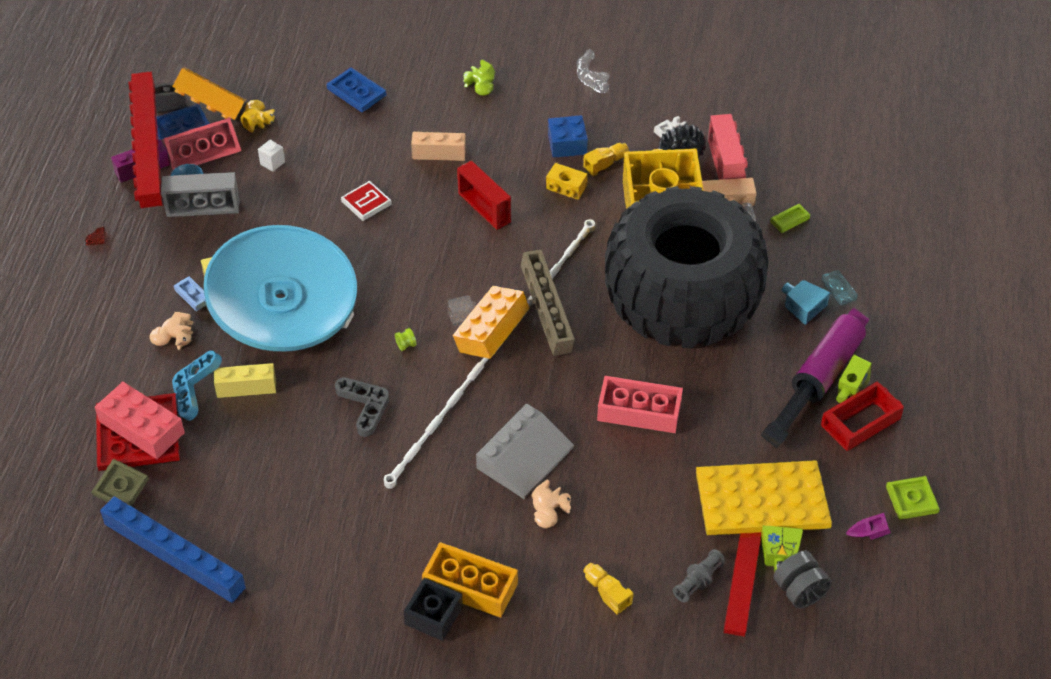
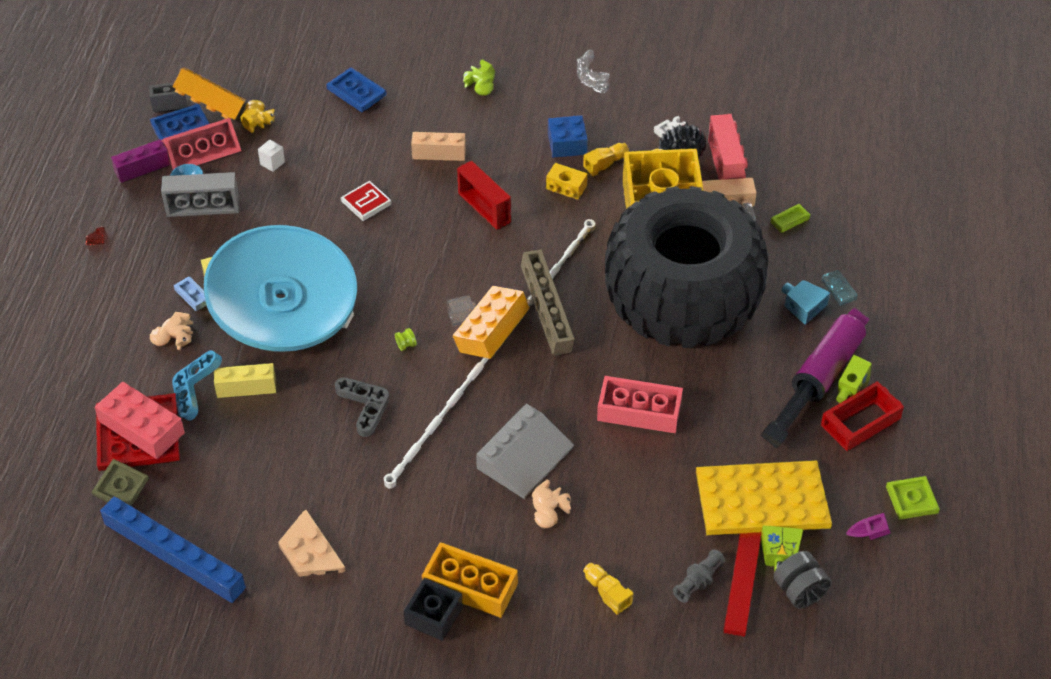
(145, 140): red brick -> none
(309, 549): none -> light nougat wing

